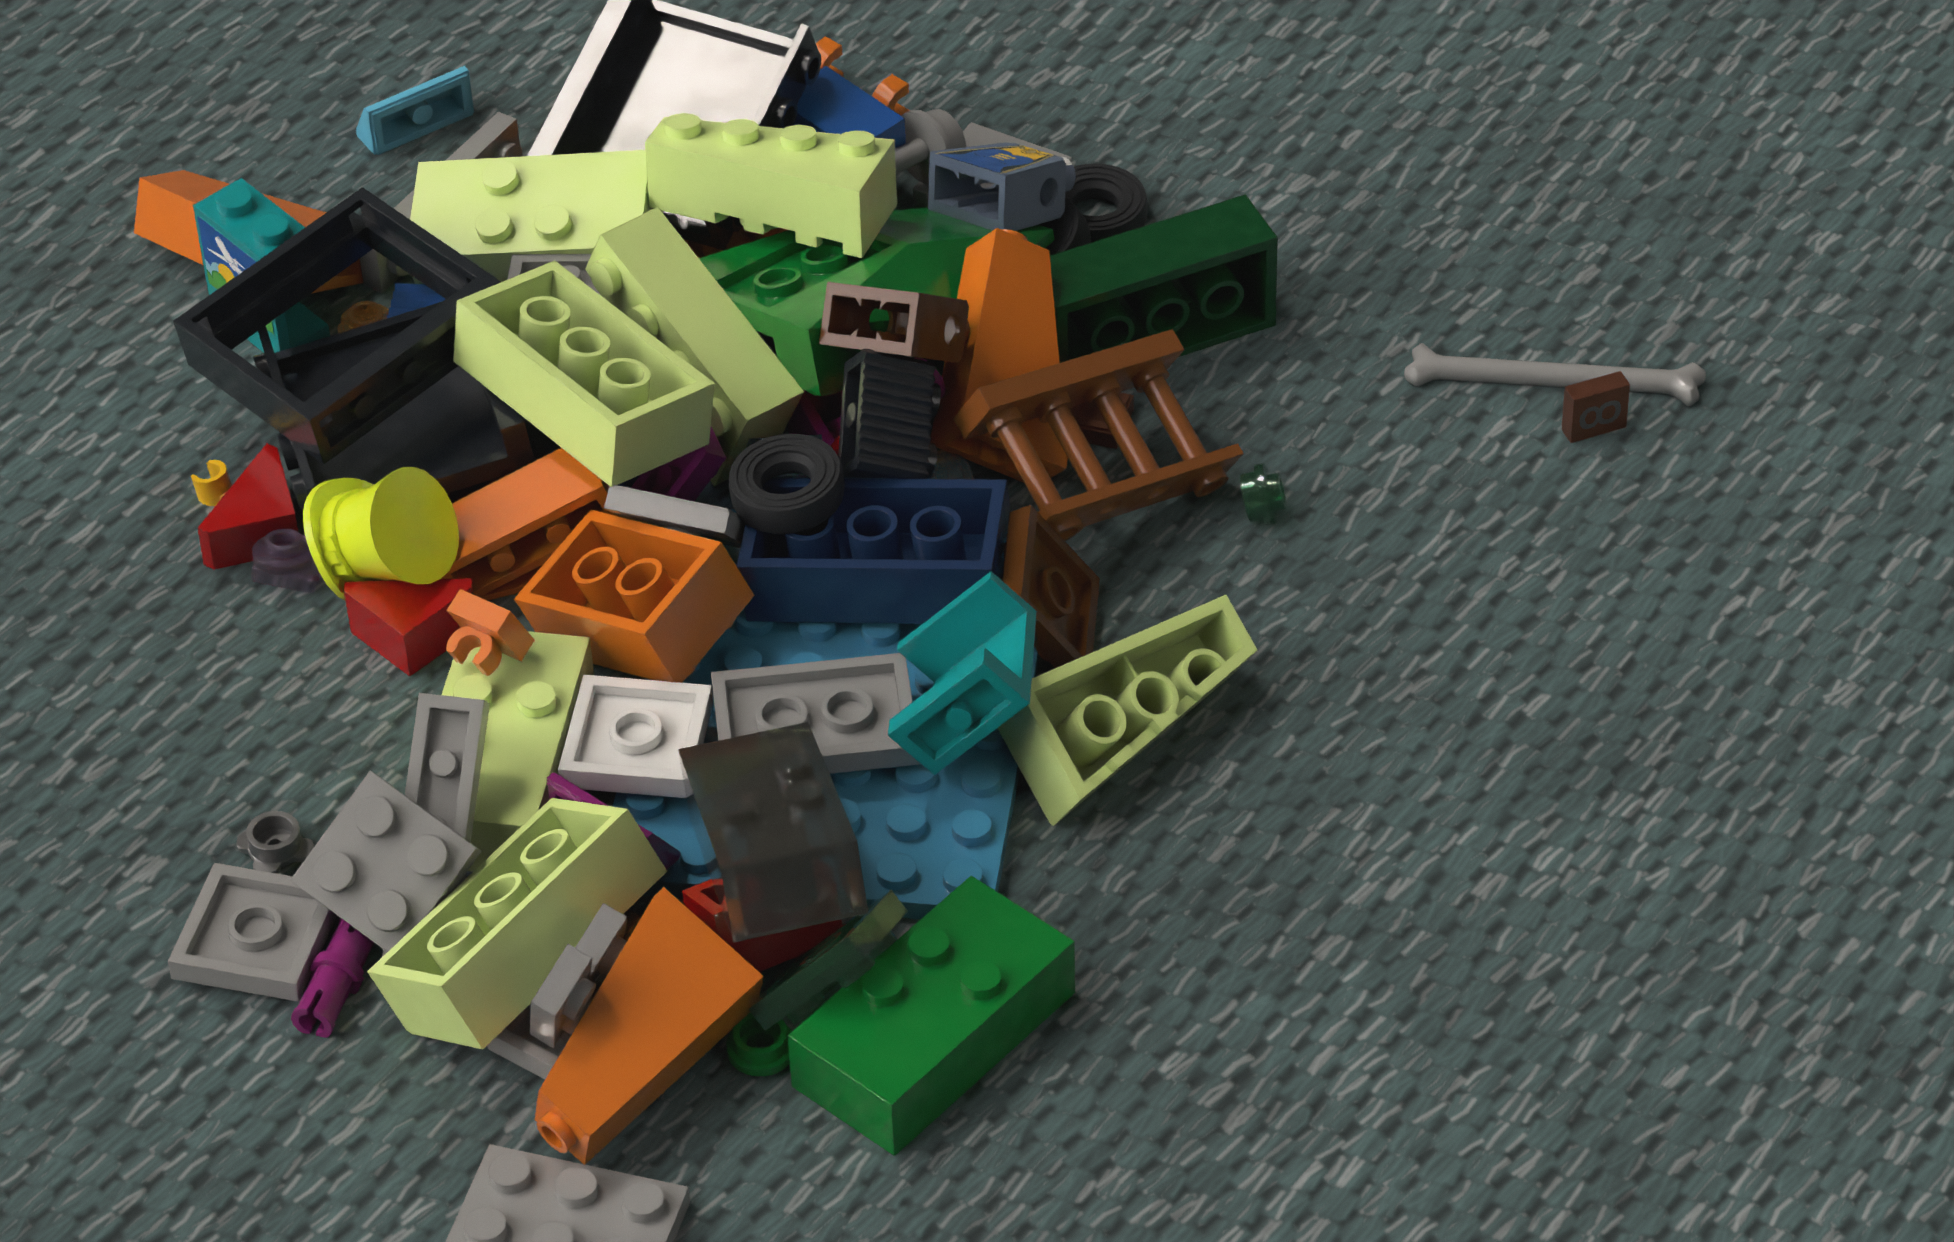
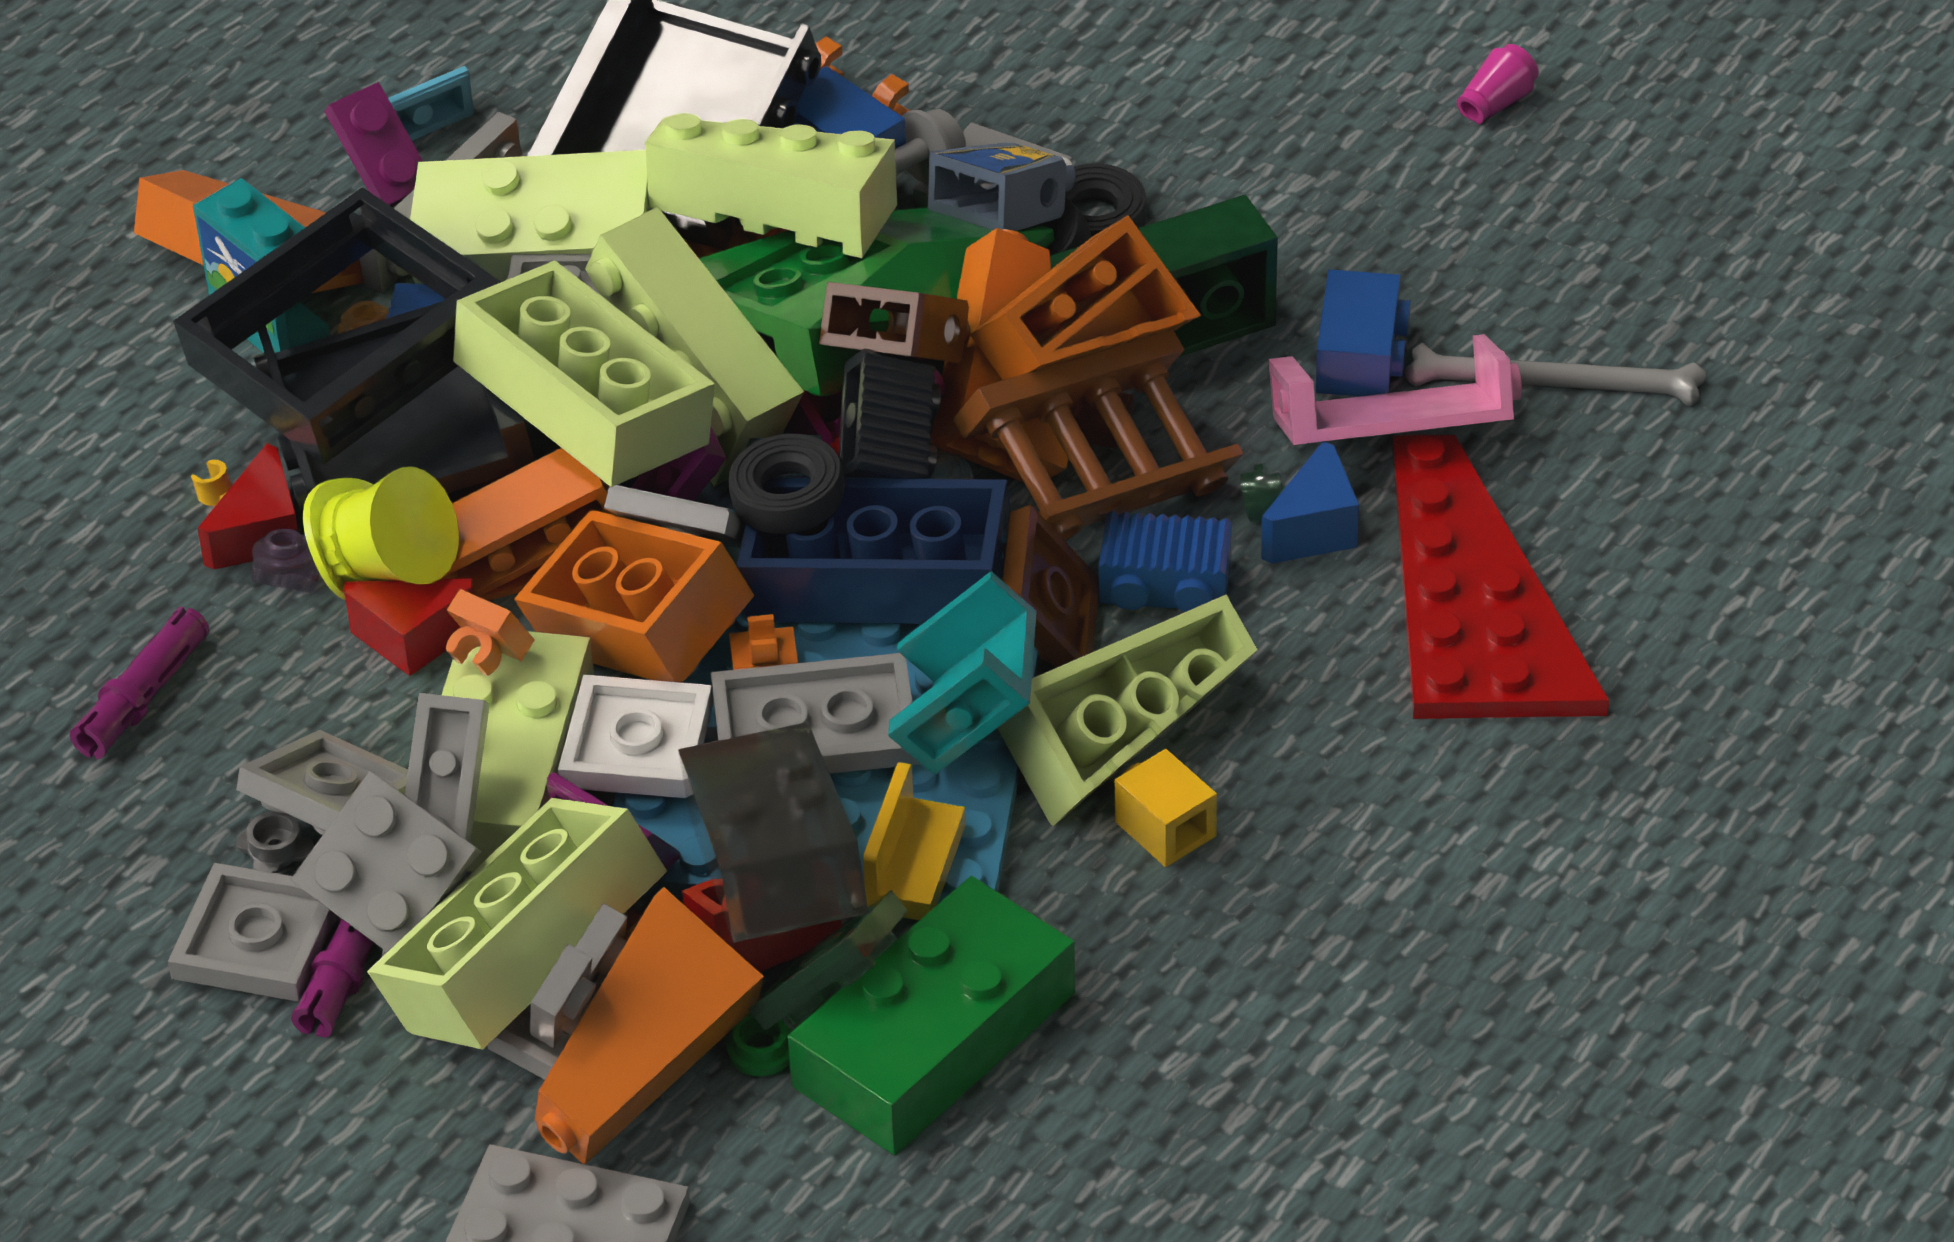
(126, 699): none -> magenta pin
(314, 777): none -> light grey plate
(376, 143): none -> magenta plate
(762, 644): none -> orange tile
(911, 846): none -> yellow panel
(1089, 302): none -> orange wedge
(1164, 561): none -> blue brick
(1165, 807): none -> yellow brick
(1313, 512): none -> blue slope
(1359, 333): none -> blue brick
(1371, 415): none -> bright pink panel
(1473, 606): none -> red wing
(1498, 83): none -> dark pink cone
(1595, 406): copper tile -> none

